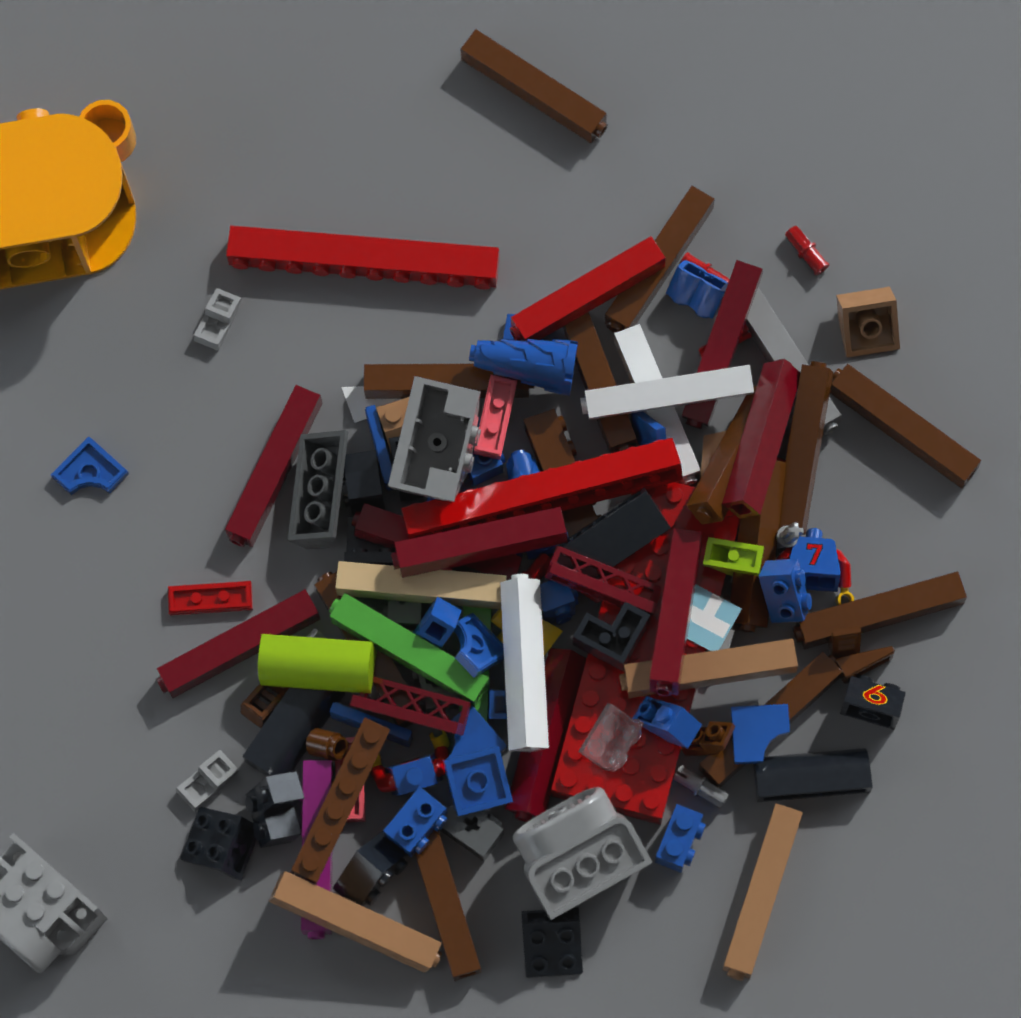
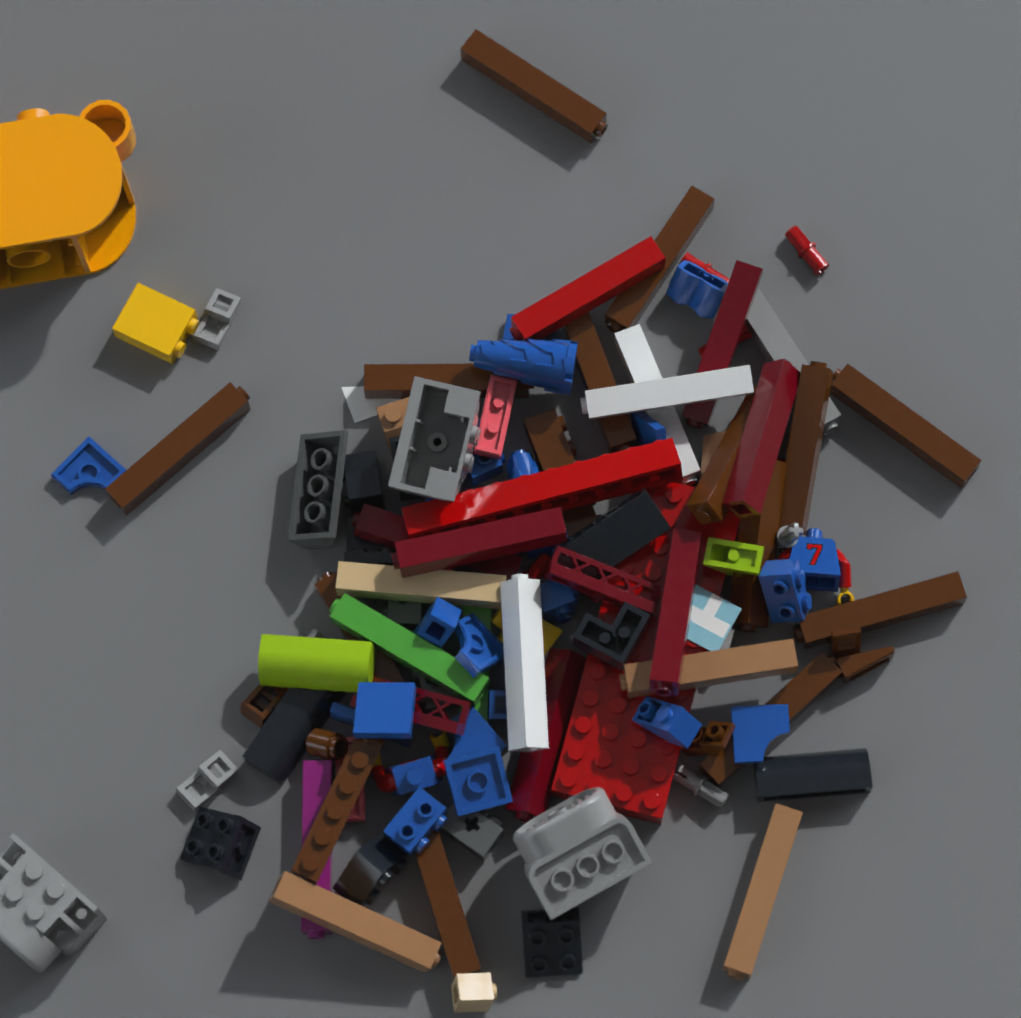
(156, 323): none -> yellow brick
(179, 448): none -> reddish brown brick
(210, 598): red tile -> none
(236, 644): dark red brick -> none
(273, 467): dark red brick -> none
(273, 809): black brick -> none
(363, 256): red brick -> none
(379, 444): blue tile -> none
(384, 710): none -> blue tile
(473, 992): none -> tan brick
(611, 738): clear bracket -> none
(679, 837): blue brick -> none
(868, 321): medium nougat slope -> none
(873, 702): black slope -> none

